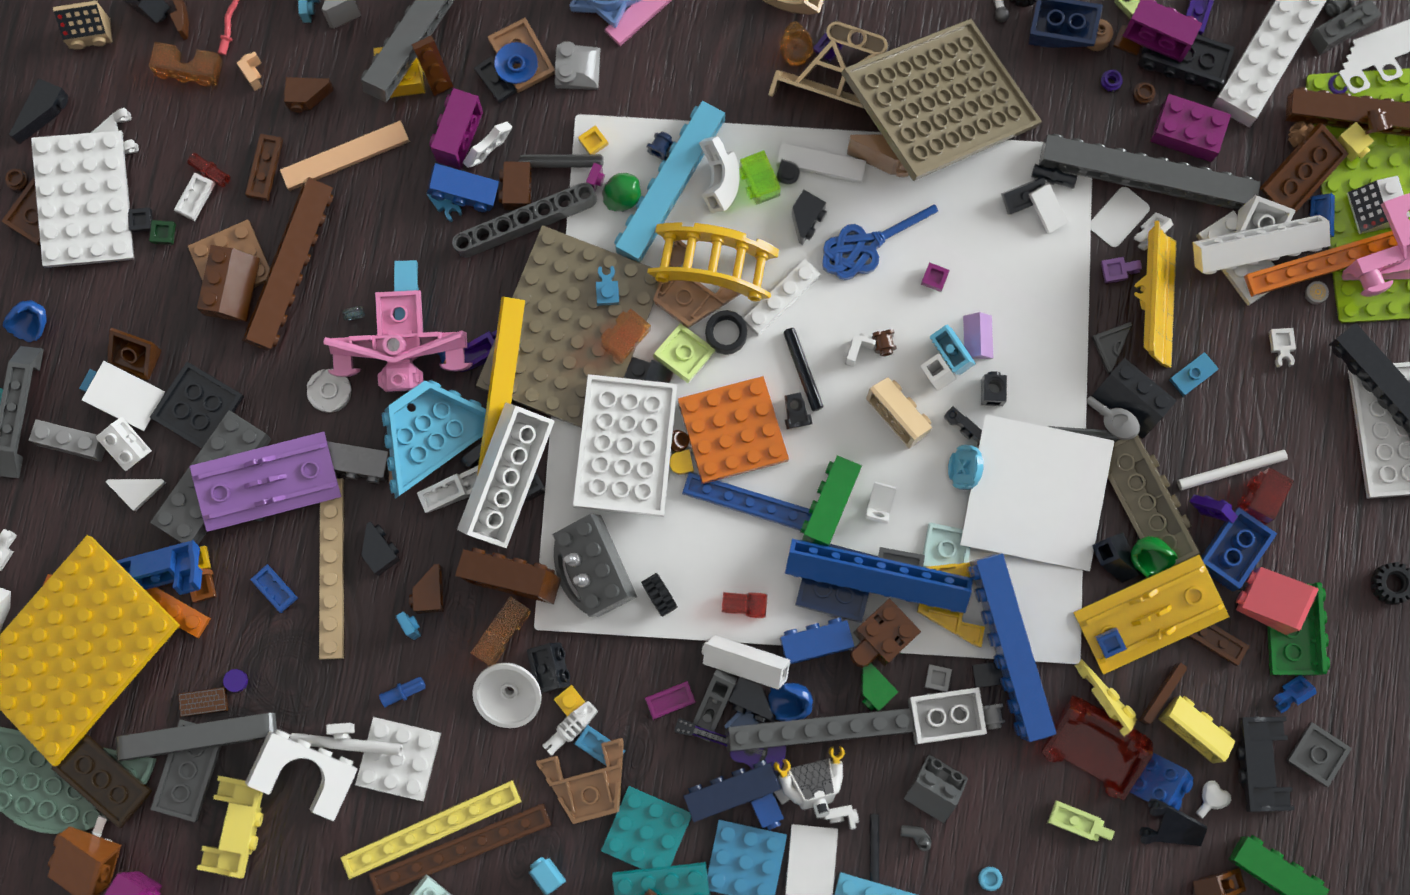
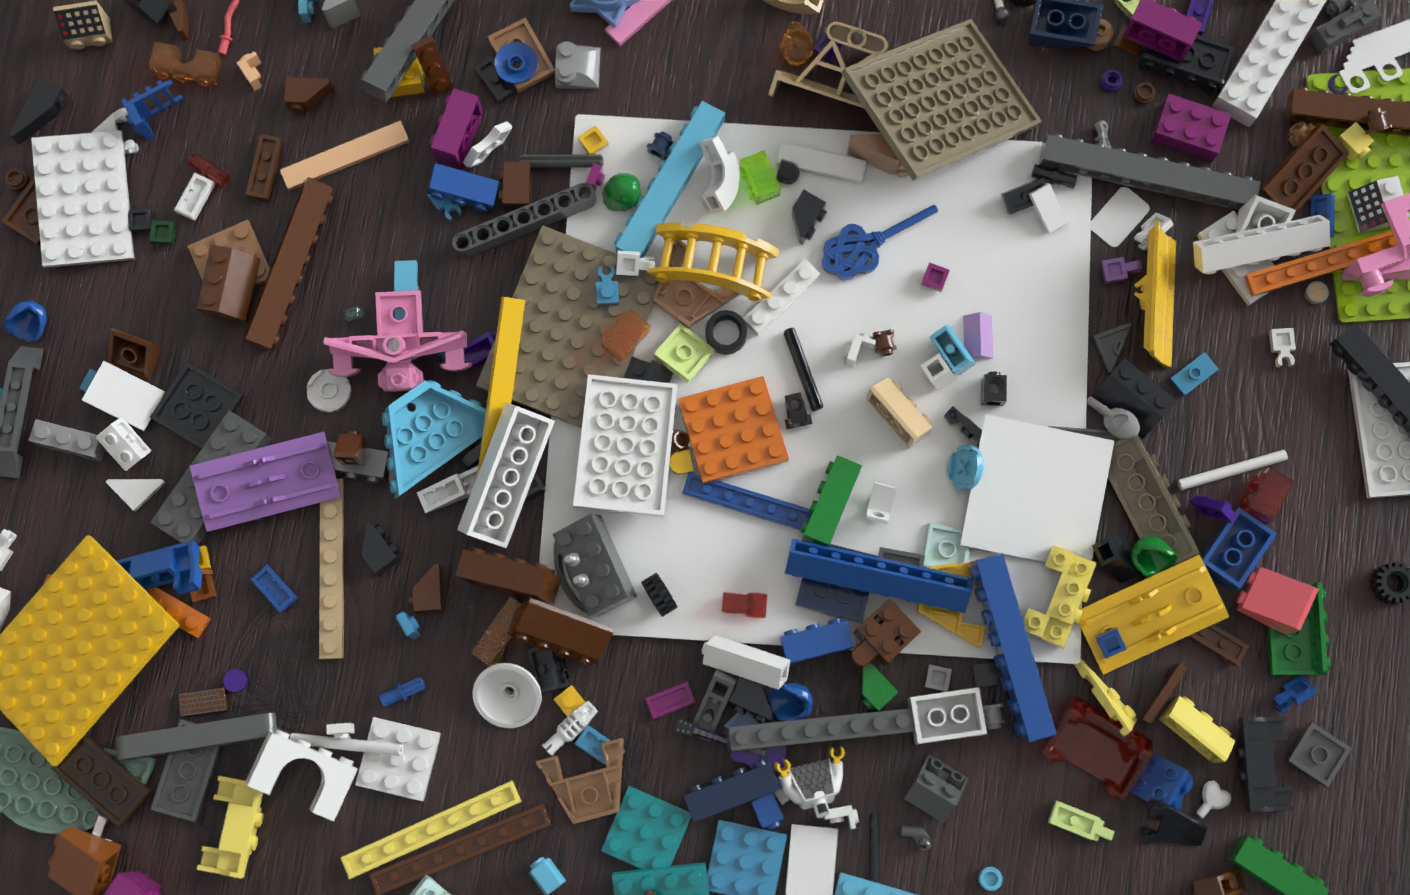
(139, 111): none -> blue plate
(350, 449): none -> reddish brown slope
(559, 632): none -> reddish brown slope
(630, 263): none -> white plate
(1065, 604): none -> light yellow bracket
(1102, 129): none -> light grey piece

